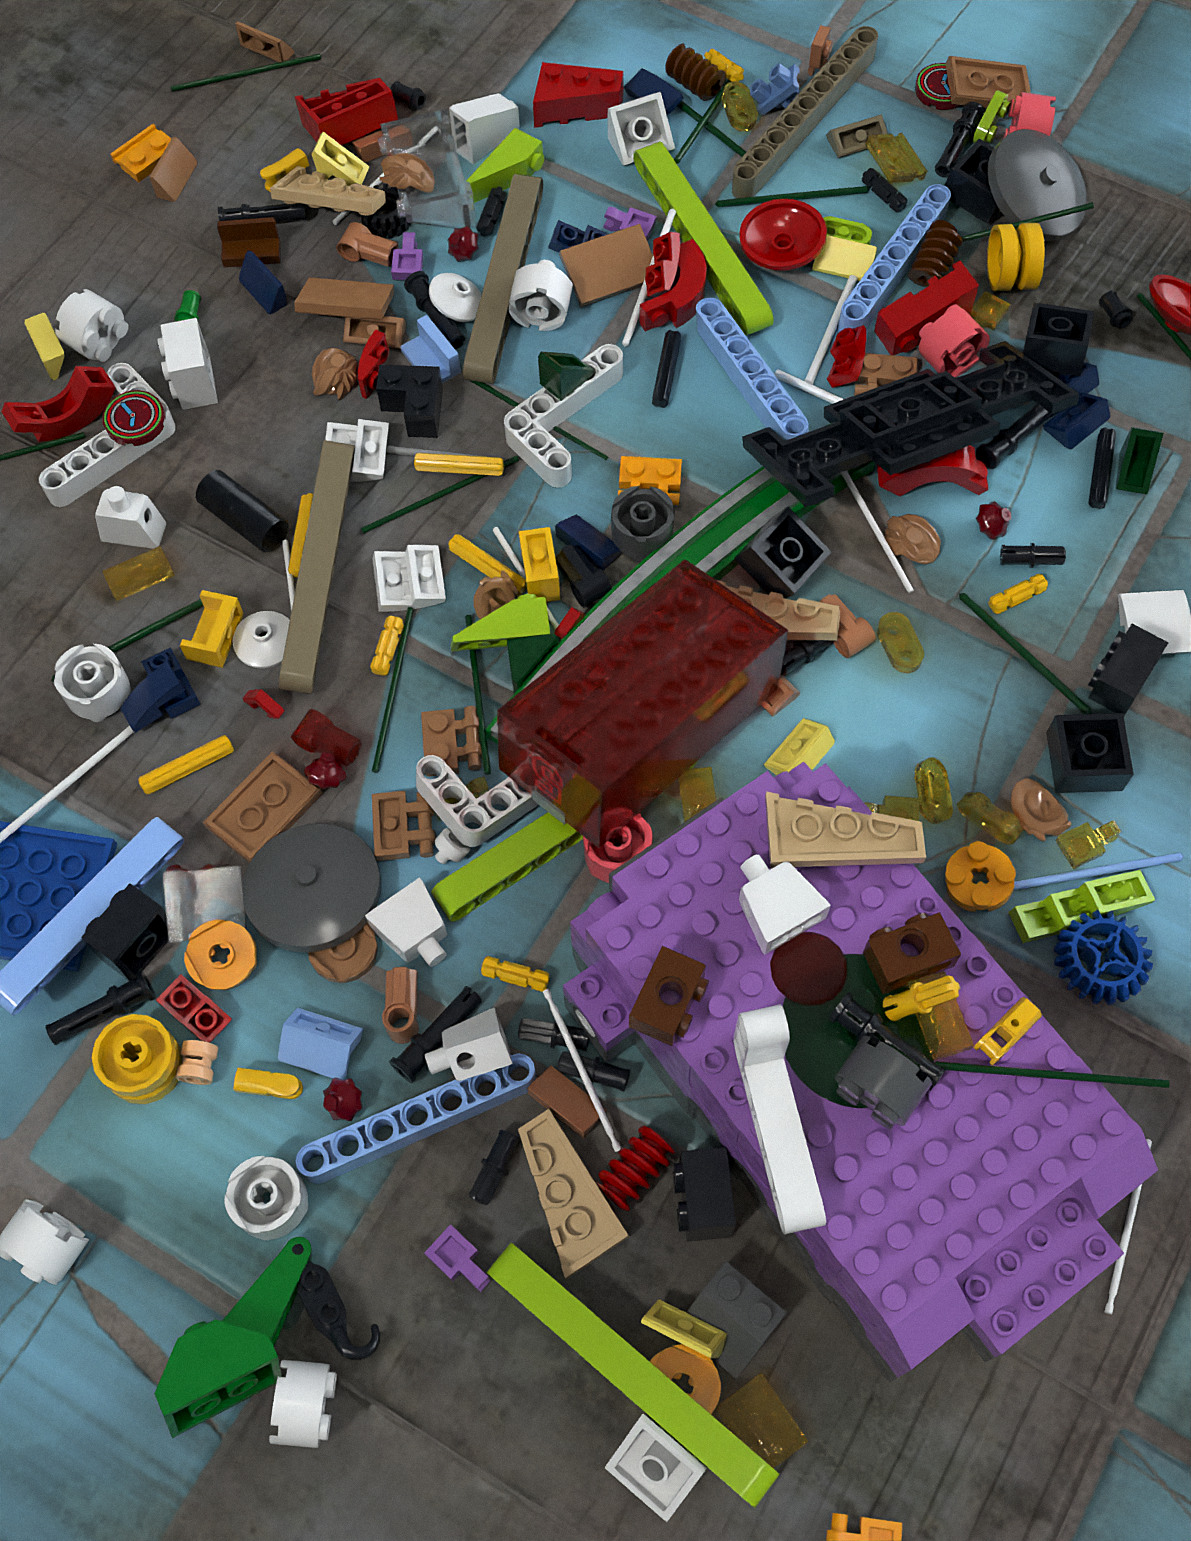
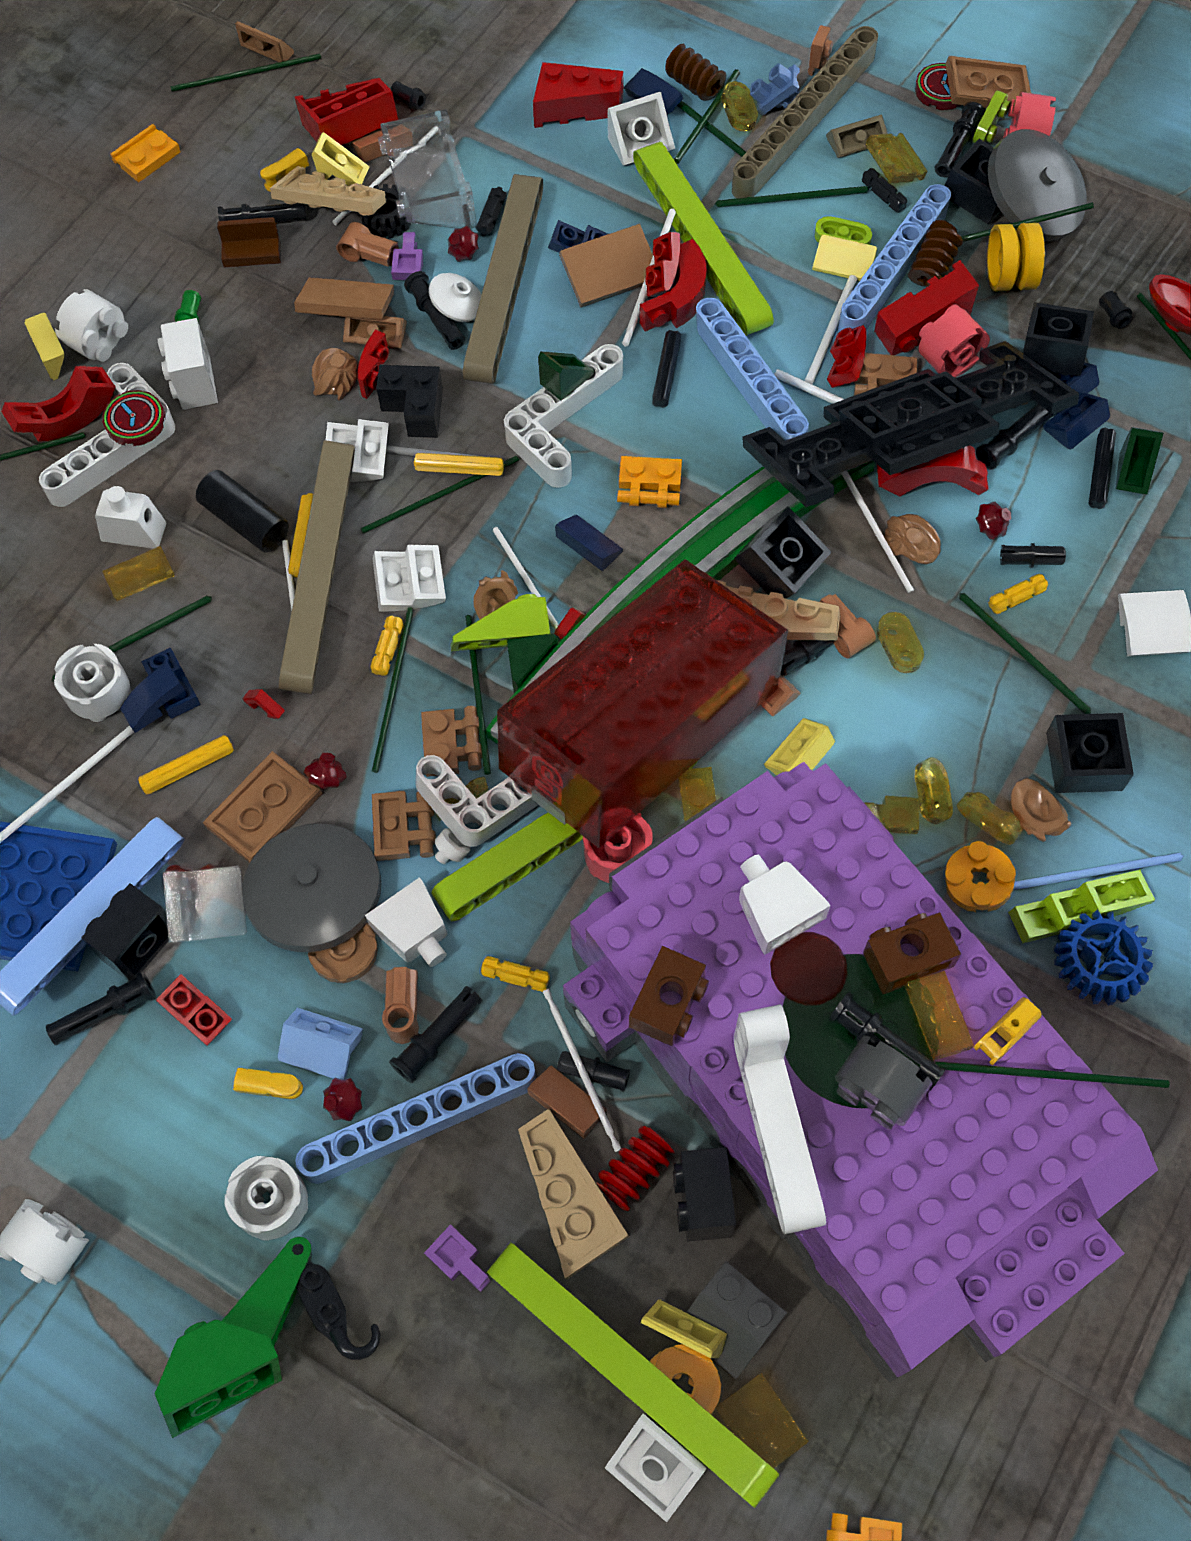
(137, 1059): yellow wheel -> none
(172, 171): medium nougat slope -> none
(197, 1062): light nougat wheel -> none
(201, 949): light orange plate -> none
(215, 629): yellow panel -> none
(262, 284): dark blue slope -> none
(265, 650): white dish -> none
(301, 1404): white brick -> none
(319, 734): clear red piece -> none
(408, 171): medium nougat hat -> none
(432, 349): light blue panel -> none
(472, 1047): white torso -> none
(482, 125): white slope -> none
(484, 561): yellow axle -> none
(494, 1167): black axle -> none
(506, 399): dark green axle -> none
(514, 155): lime slope -> none
(540, 296): white brick -> none
(540, 563): yellow panel -> none
(550, 1033): black axle -> none
(585, 581): black piece -> none
(619, 220): medium lavender plate -> none
(641, 521): dark grey brick -> none
(733, 71): yellow axle -> none
(783, 234): red dish -> none
(837, 836): tan wing -> none
(921, 997): yellow axle -> none
(989, 310): clear yellow plate -> none
(1086, 844): clear yellow plate -> none
(1123, 1245): white piece -> none
(1125, 668): black brick -> none

